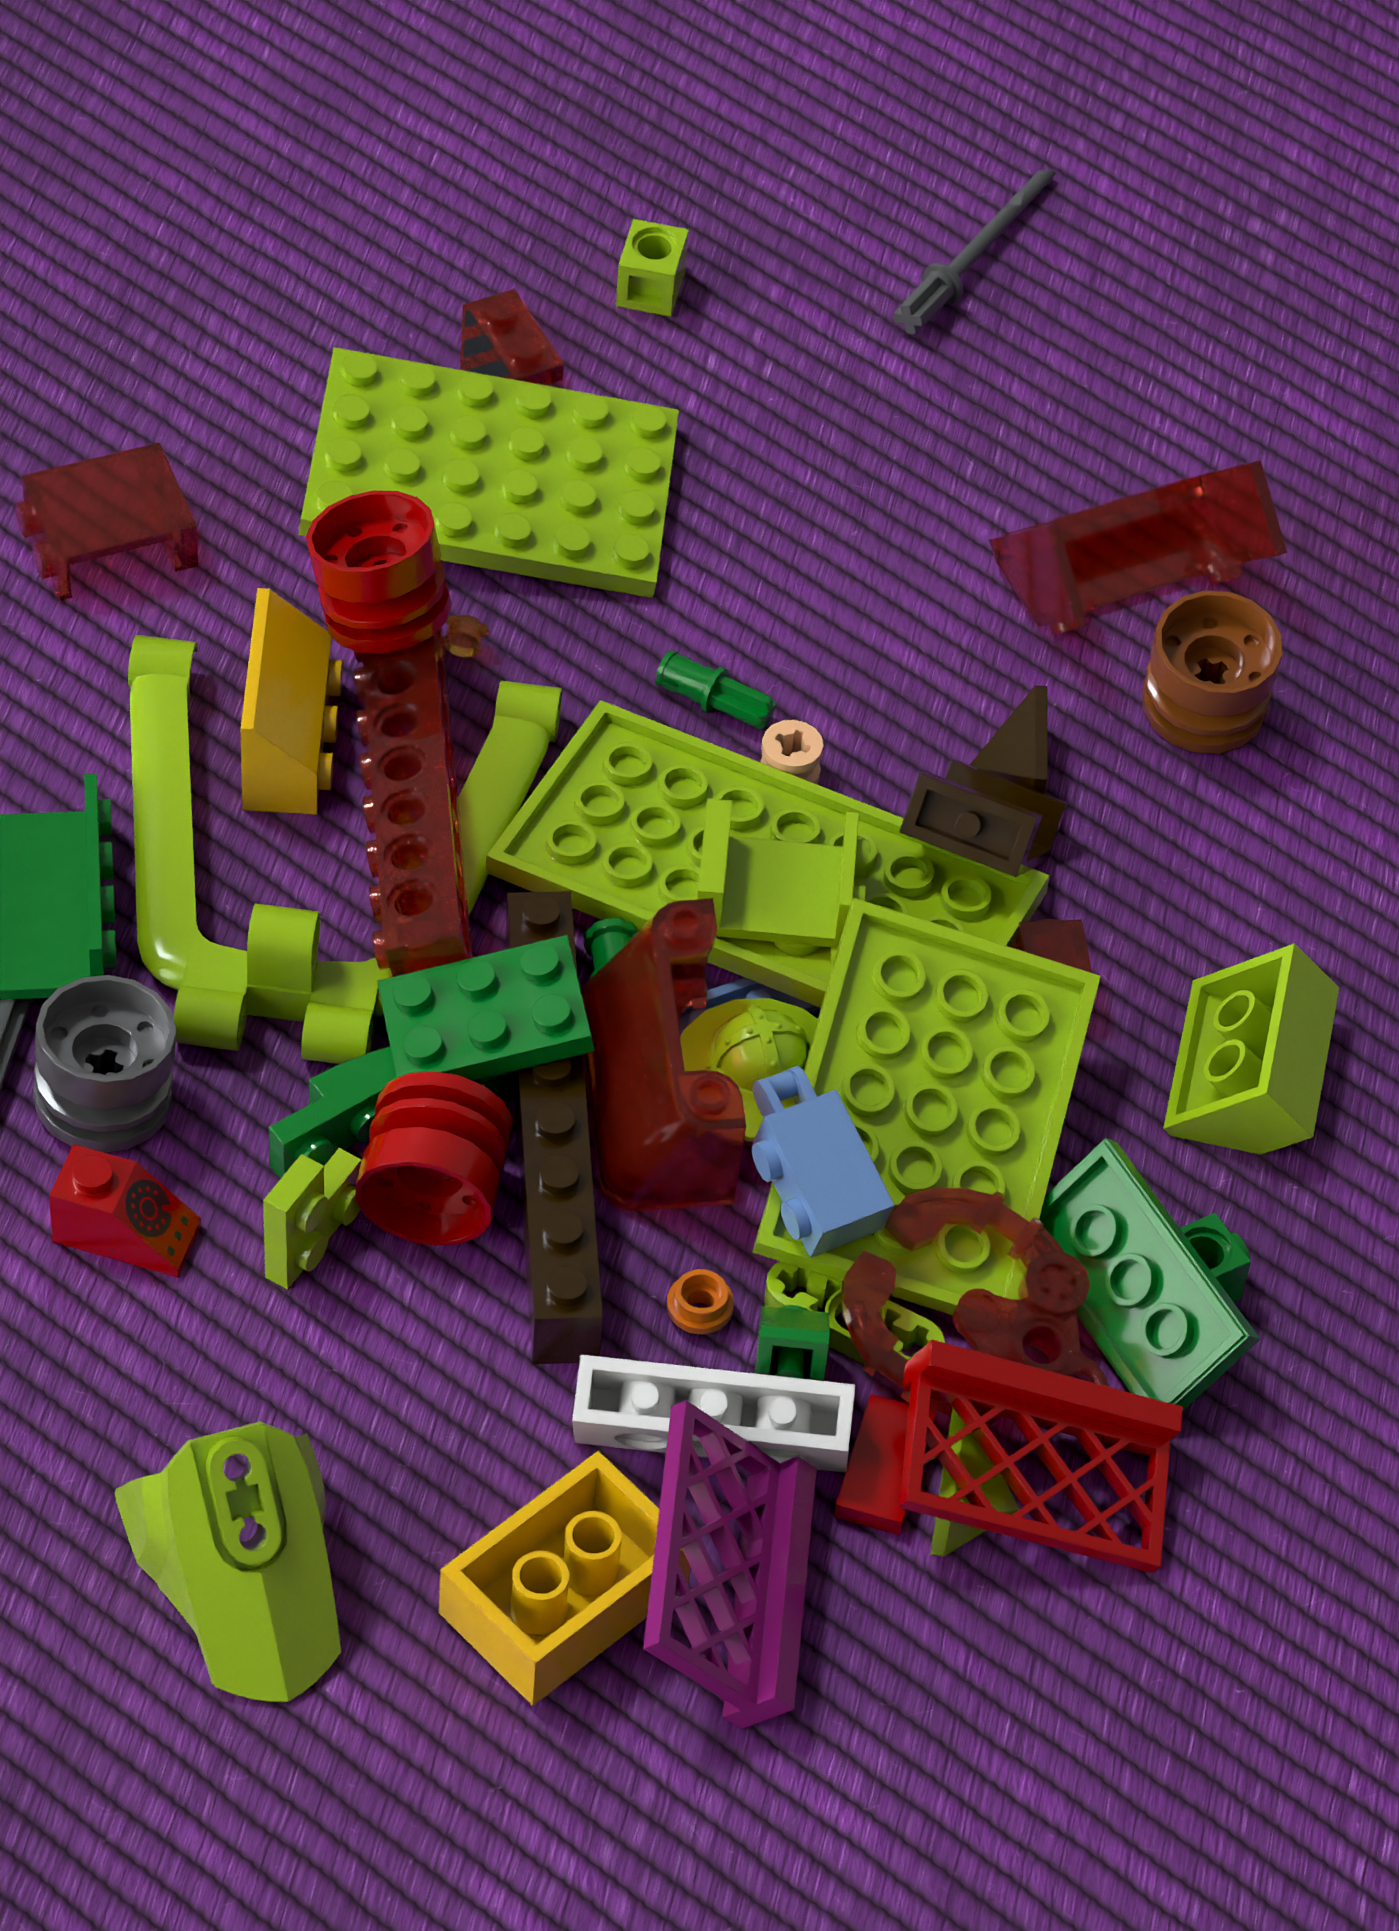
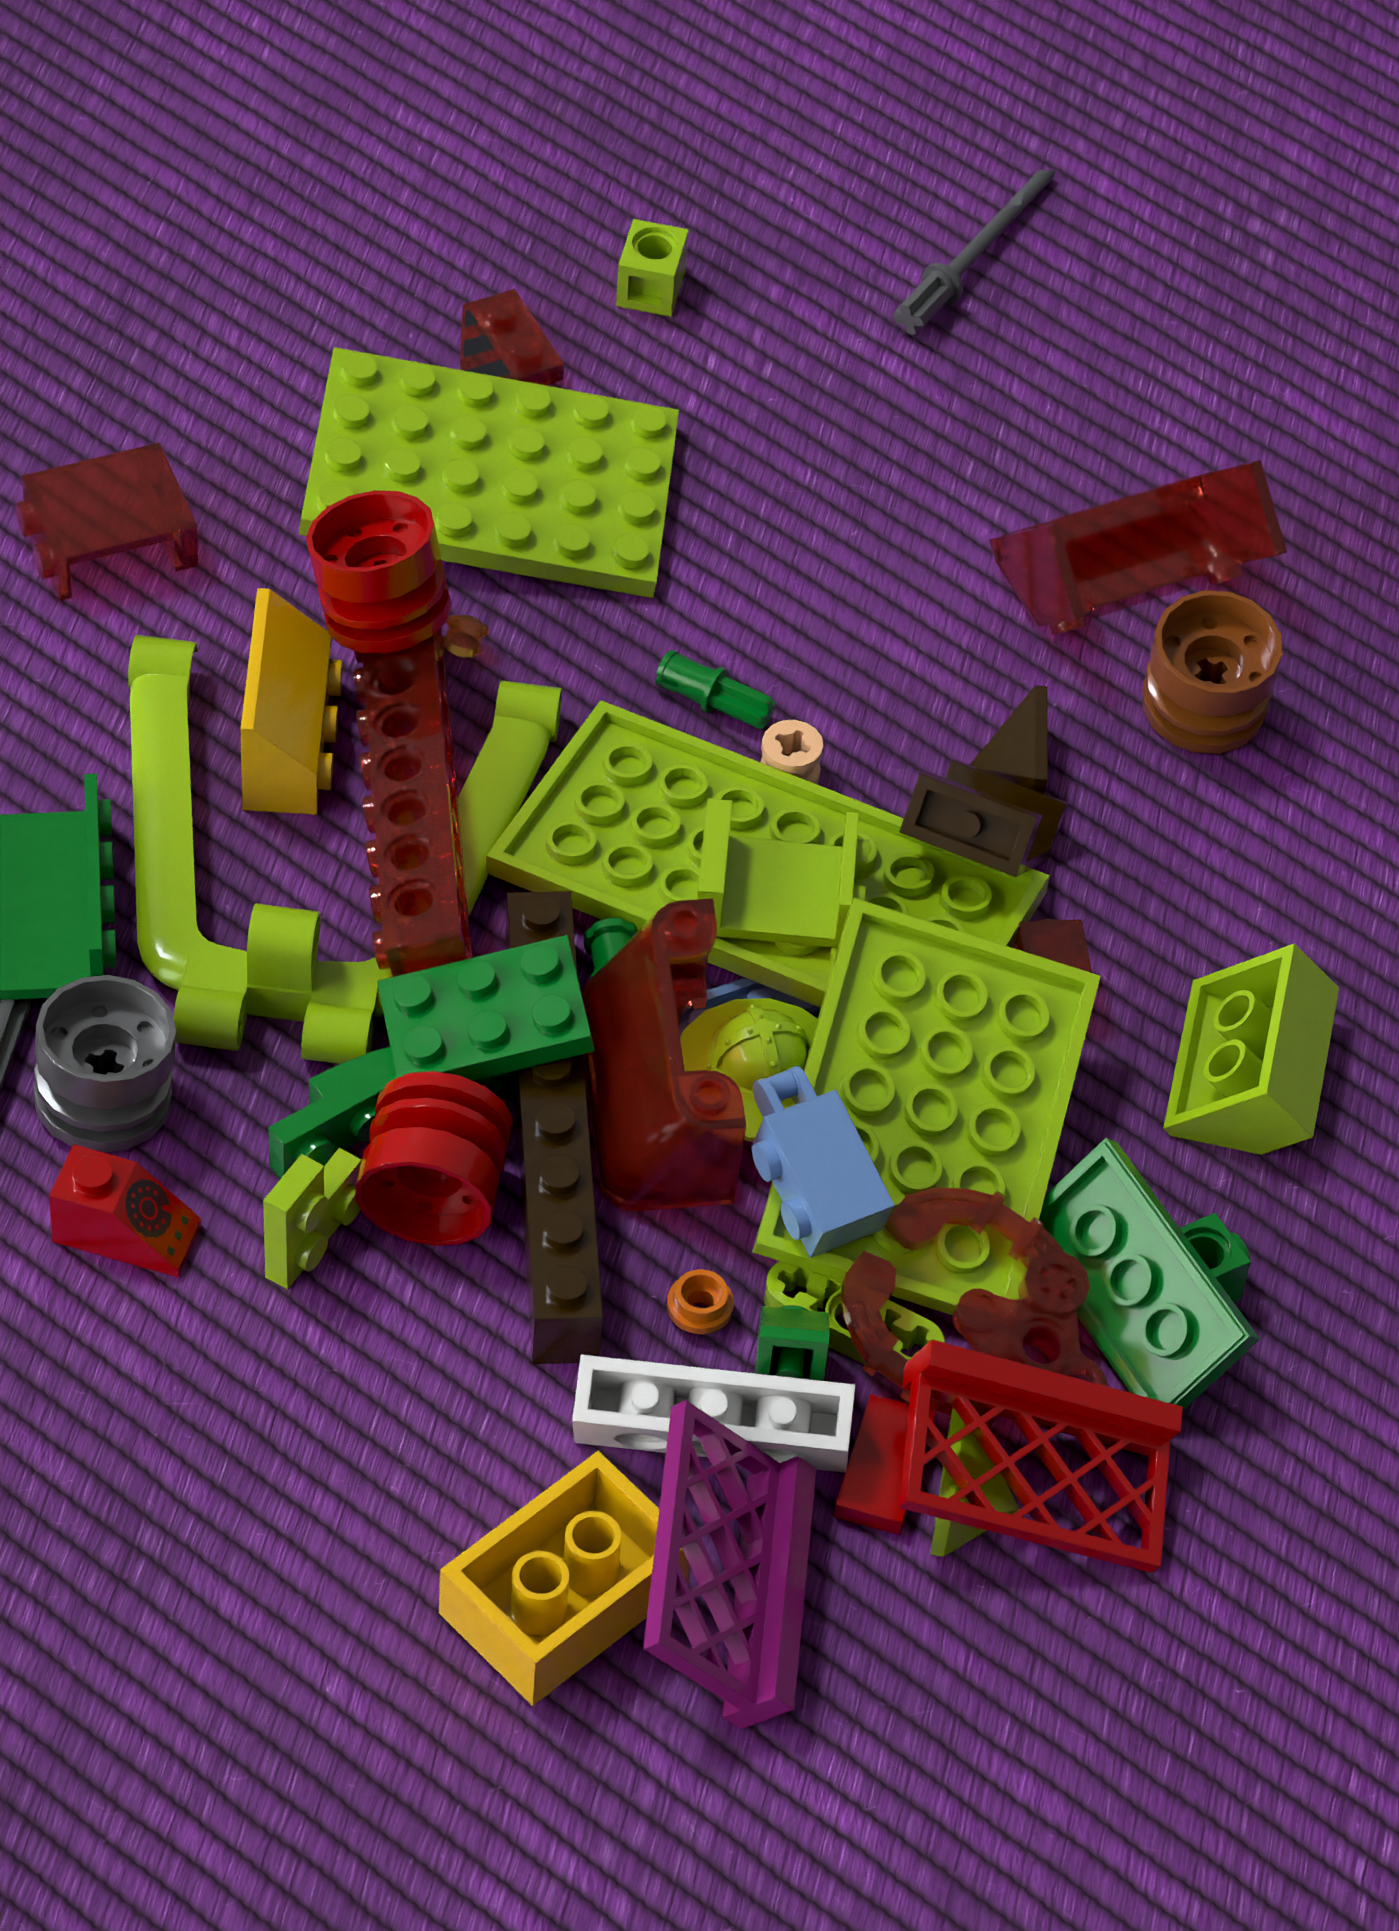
(256, 1603): lime piece -> none

